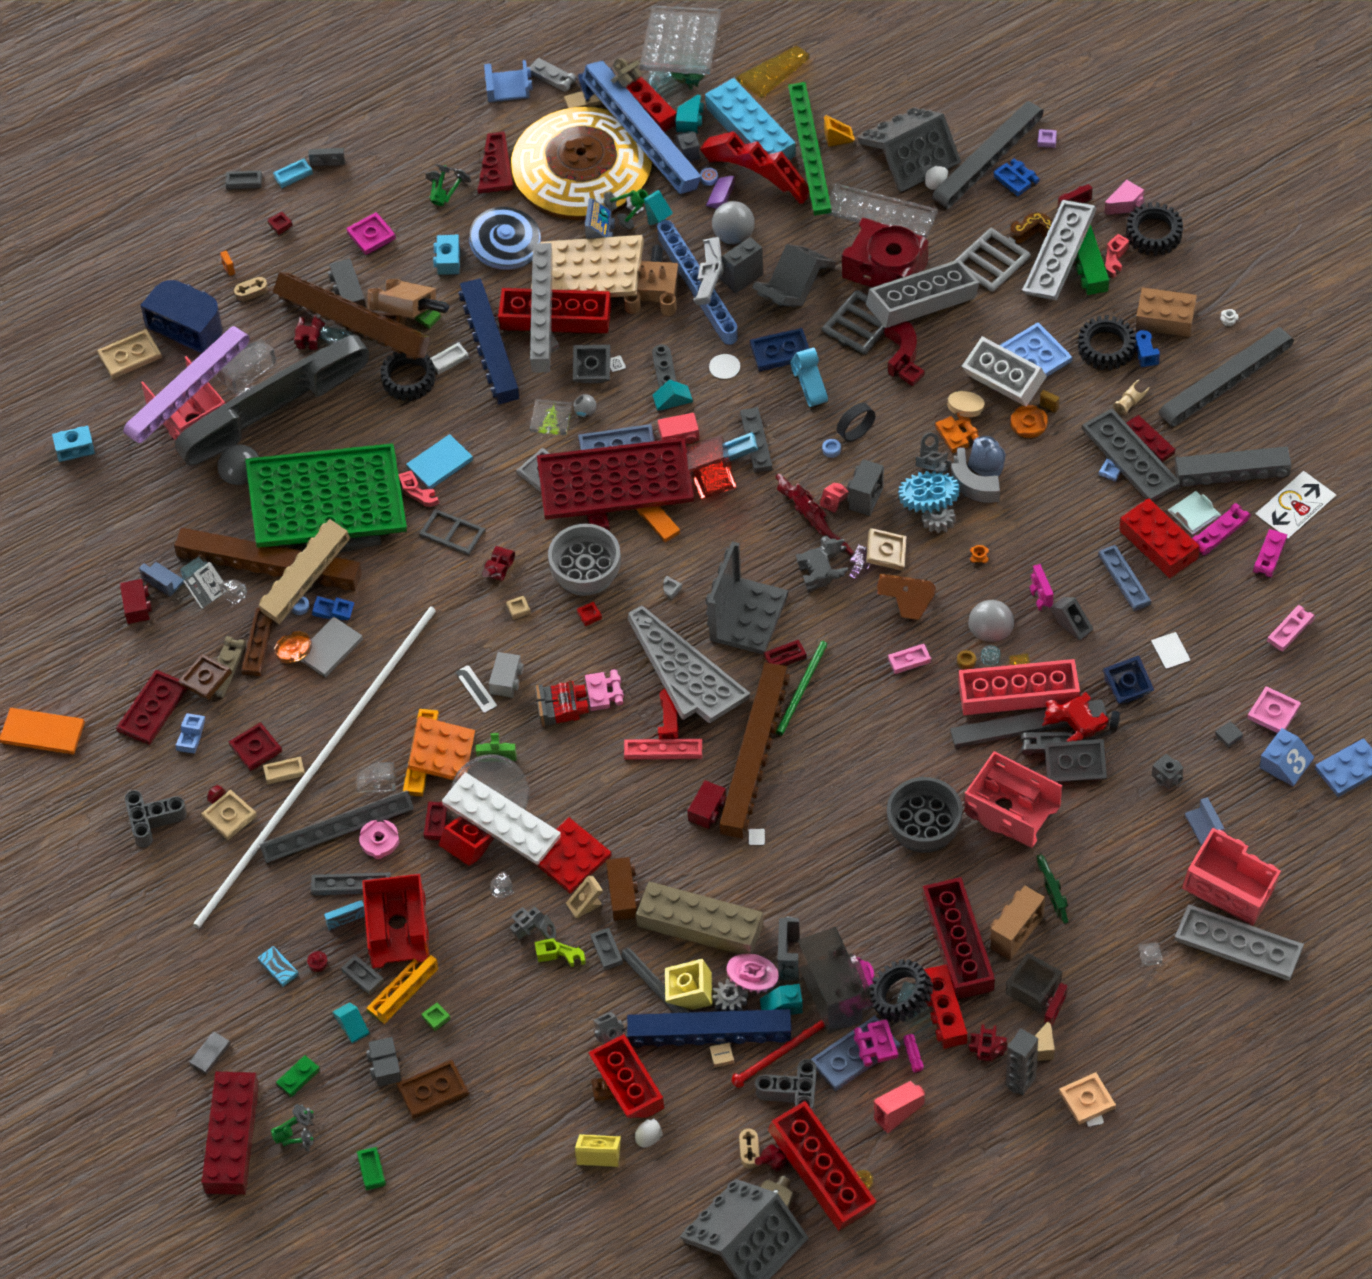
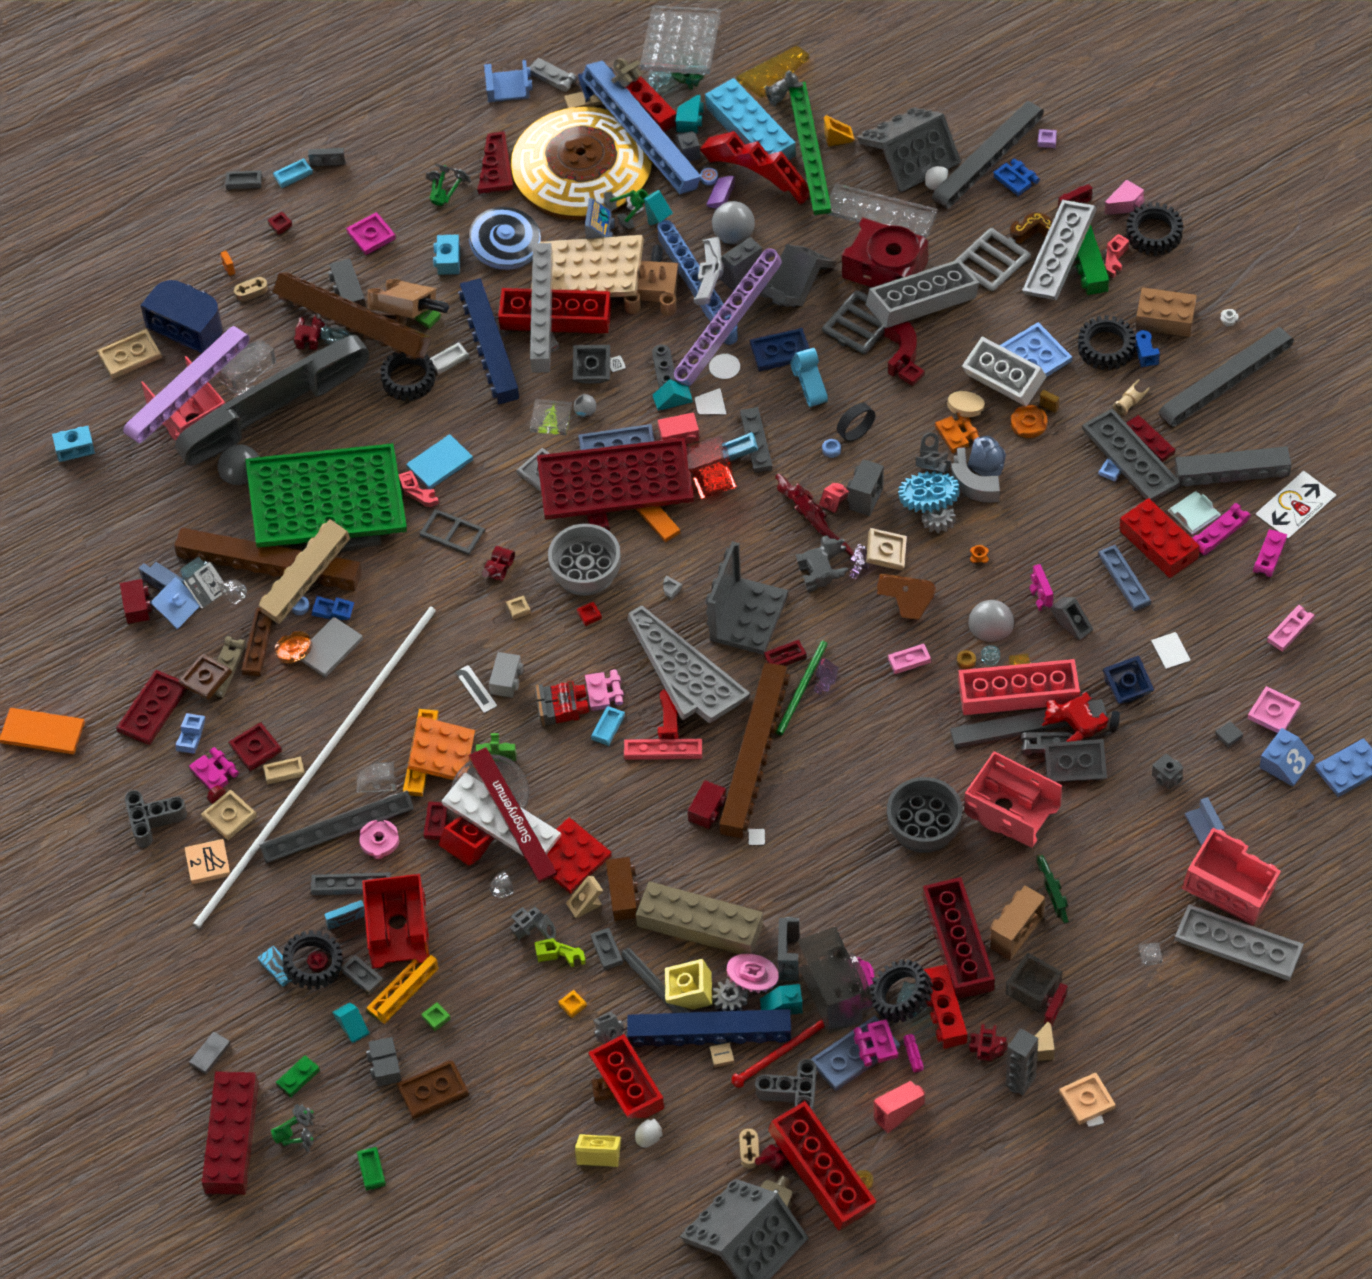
(175, 603): none -> light blue piece
(207, 861): none -> light nougat tile
(209, 774): none -> dark pink plate
(308, 940): none -> black tyre
(512, 815): none -> dark red tile
(572, 1004): none -> light orange tile
(608, 725): none -> medium azure tile
(710, 403): none -> white sticker
(728, 308): none -> lavender beam
(778, 91): none -> dark grey animal
(827, 674): none -> clear purple plate

